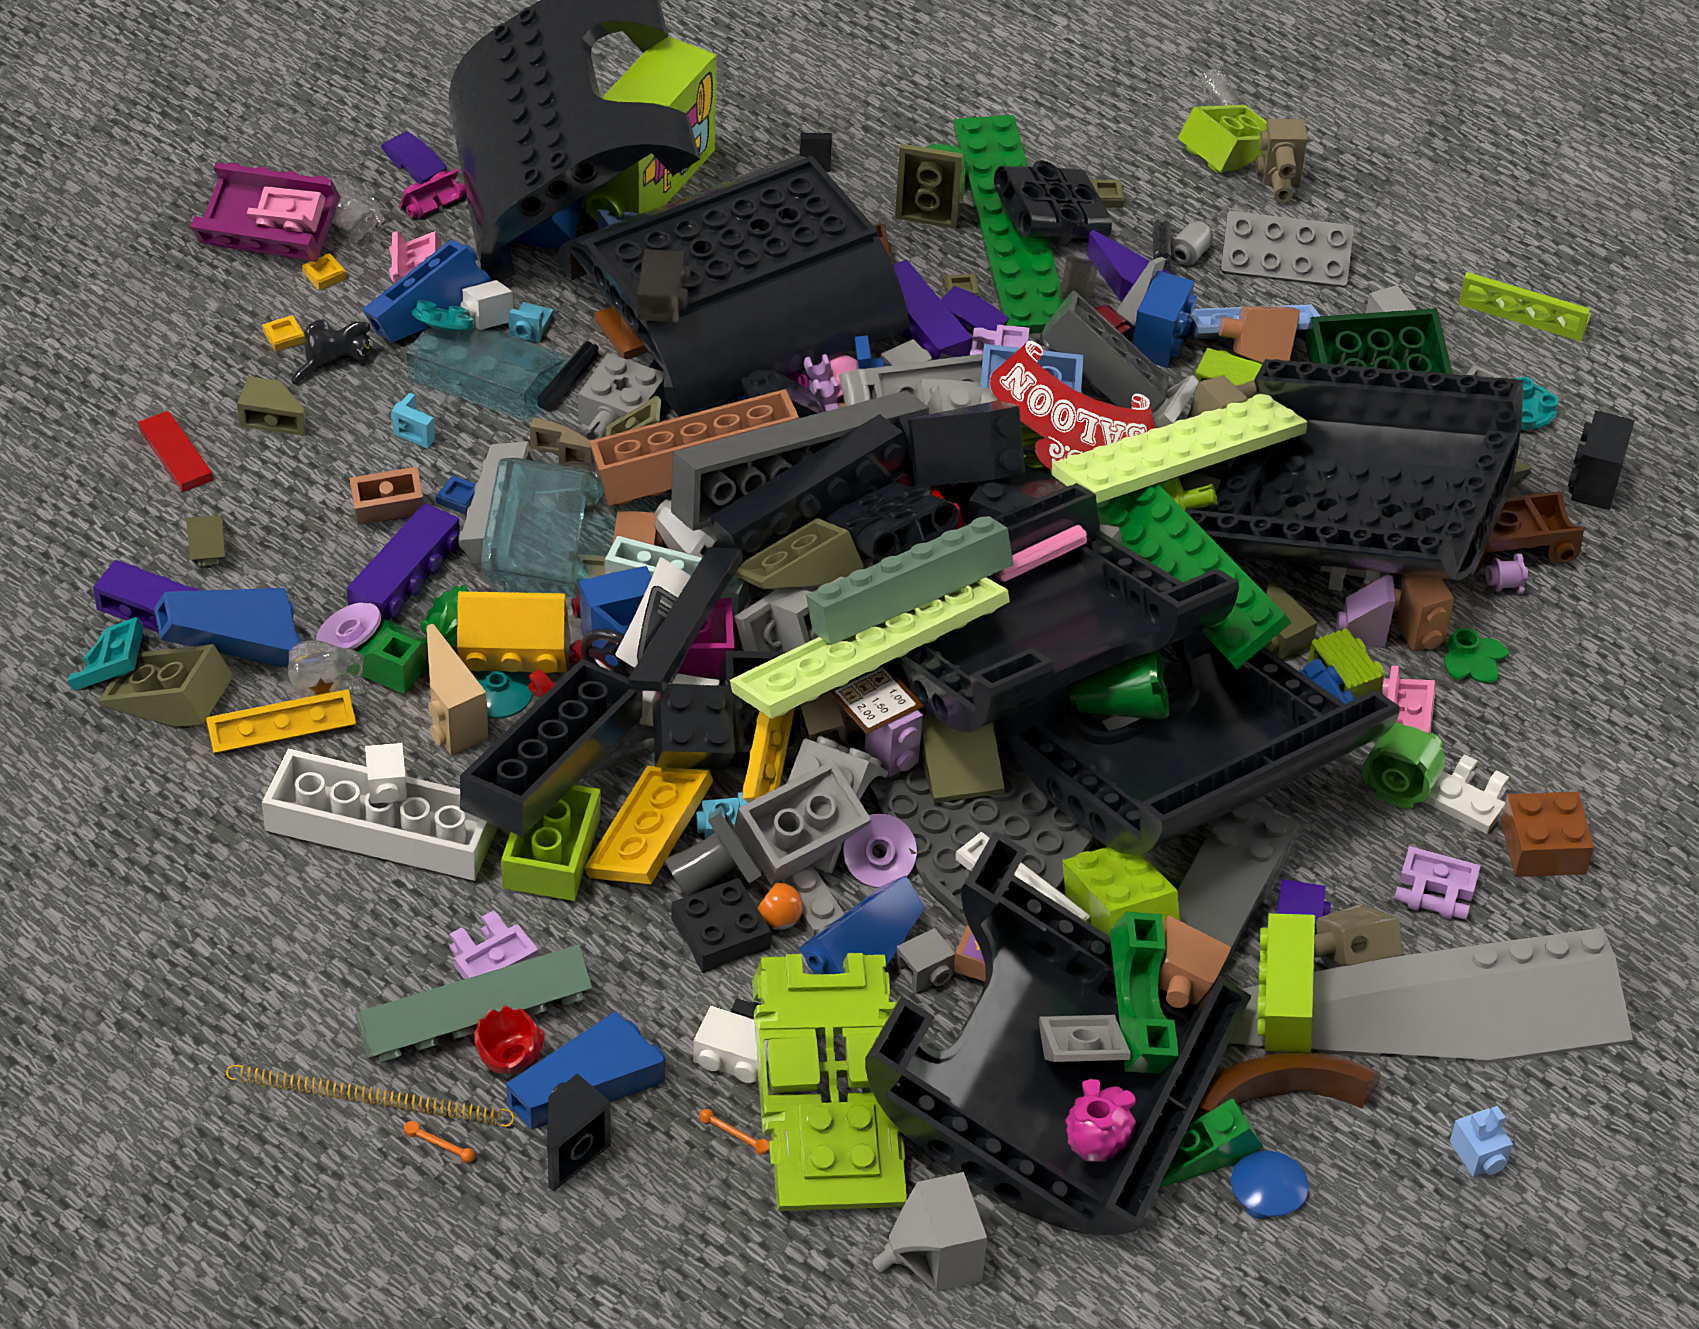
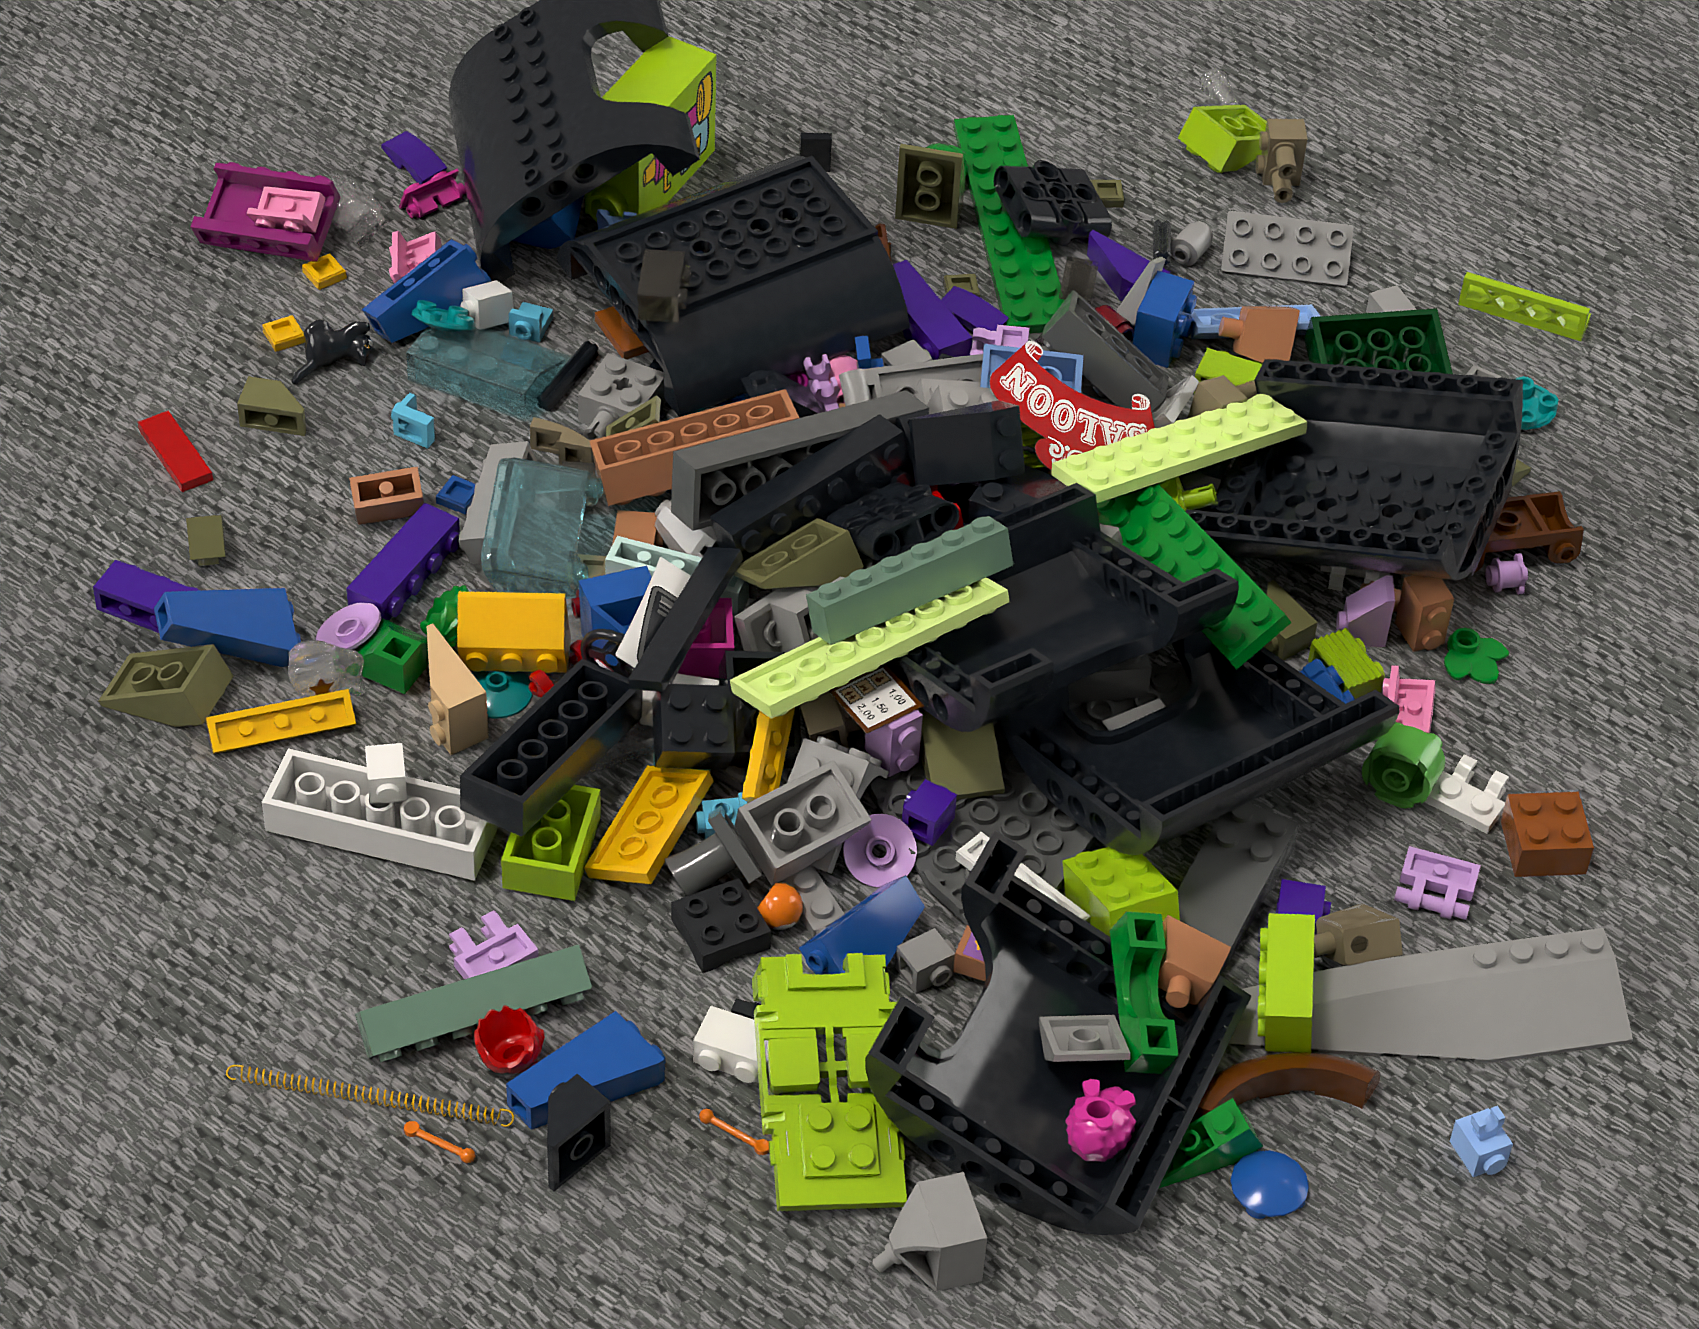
(112, 654): teal wing -> none
(929, 811): none -> dark purple brick
(1044, 552): bright pink axle -> none
(1124, 689): green cone -> none
(1600, 459): black brick -> none

